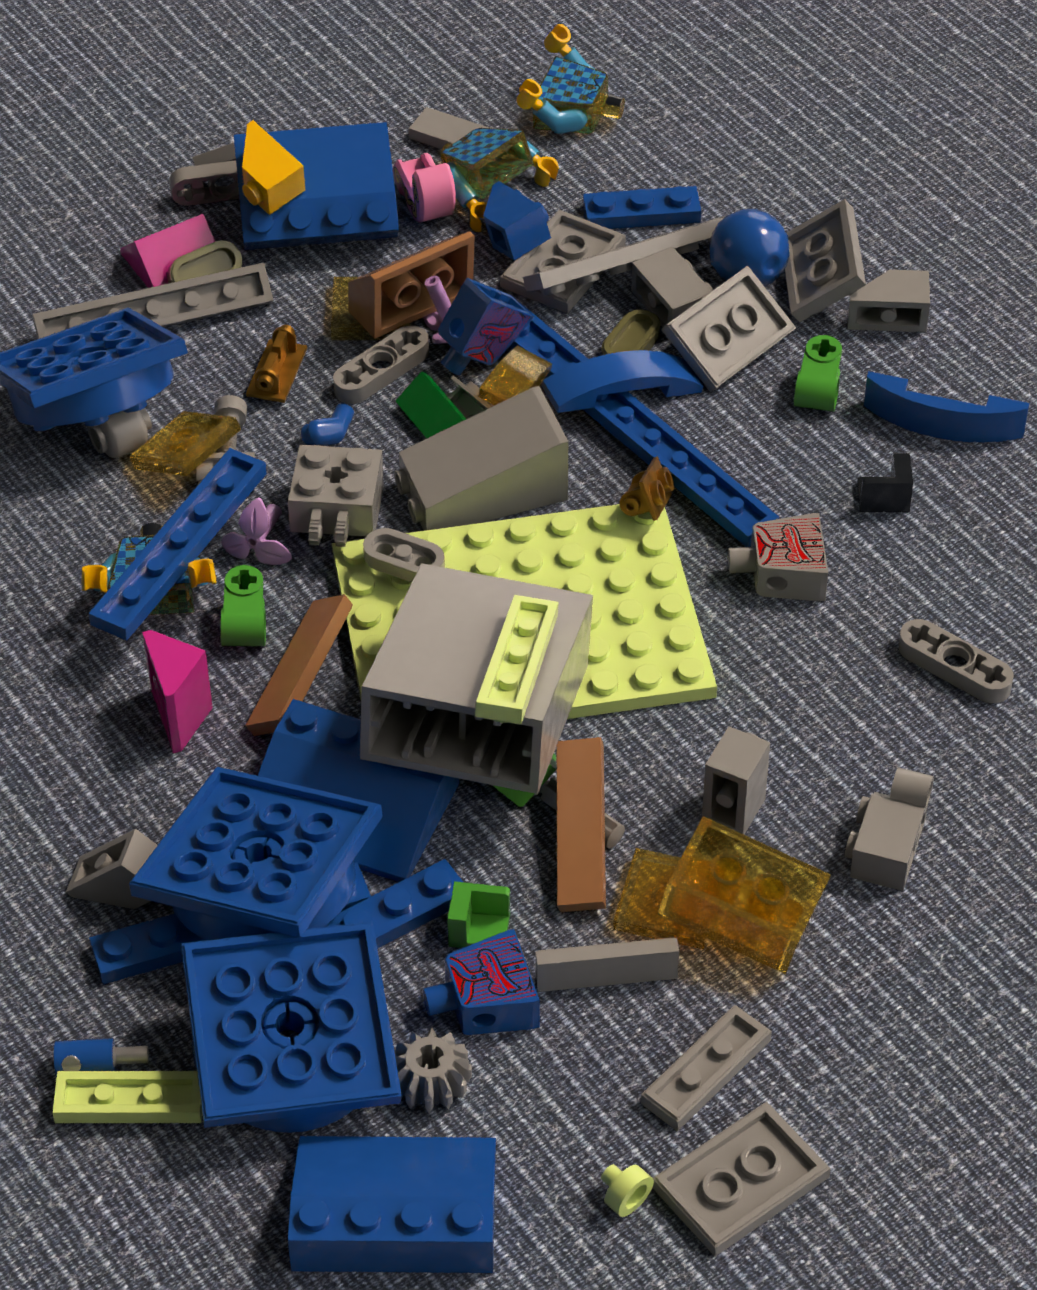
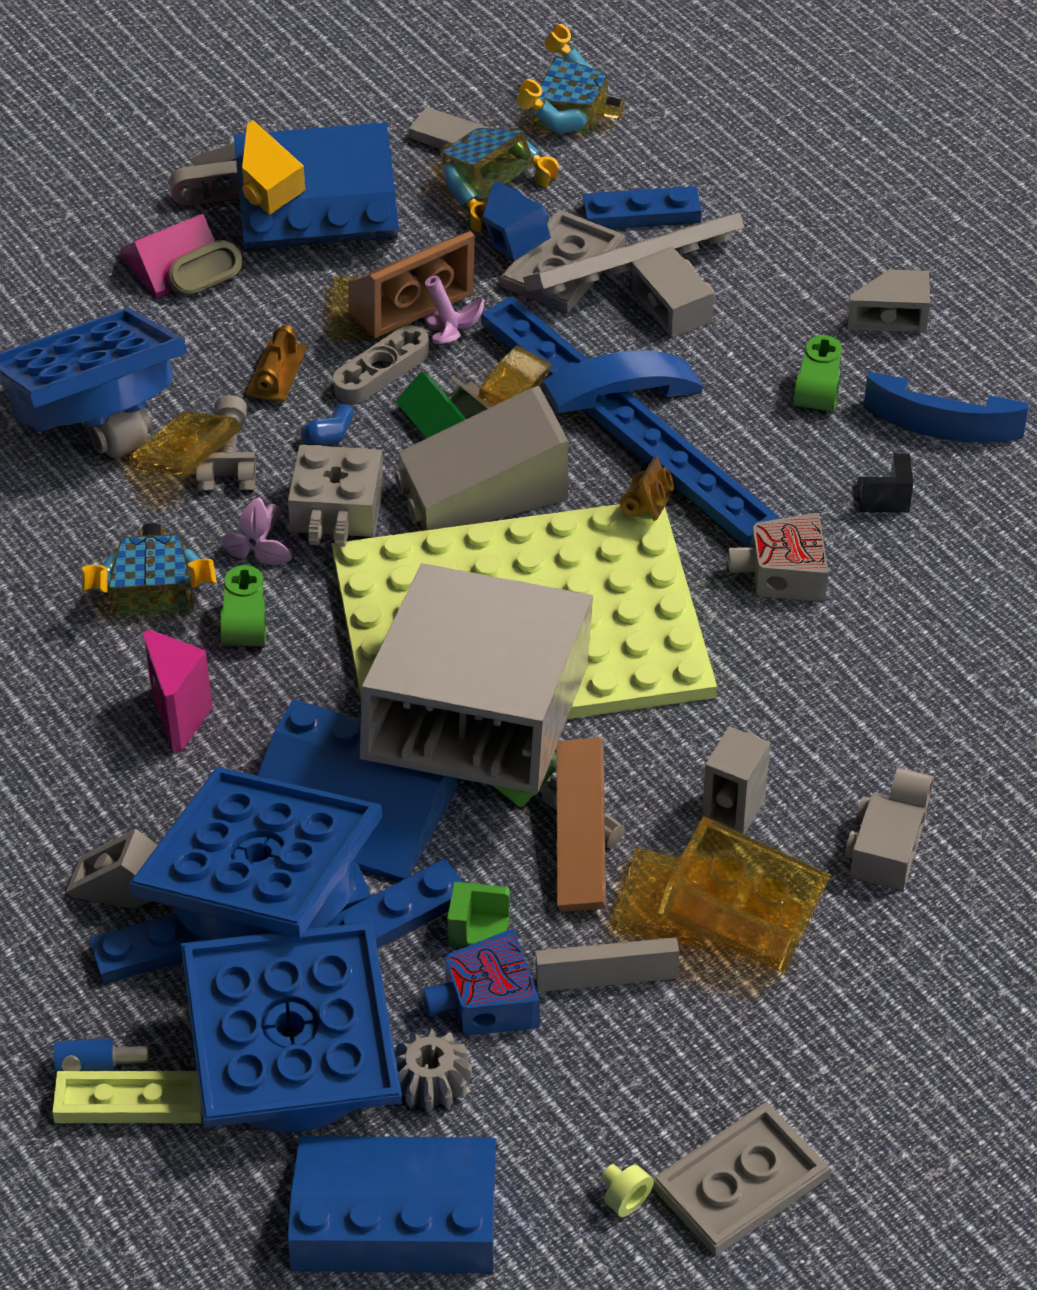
(170, 302): light grey plate -> none
(177, 544): blue plate -> none
(300, 662): medium nougat tile -> none
(400, 553): light grey plate -> none
(426, 187): bright pink animal -> none
(480, 325): blue torso -> none
(517, 660): yellowish green plate -> none
(634, 332): olive tile -> none
(705, 1067): light grey tile -> none
(728, 329): light grey tile -> none
(749, 240): blue piece -> none
(823, 261): light grey plate -> none
(964, 677): light grey beam -> none

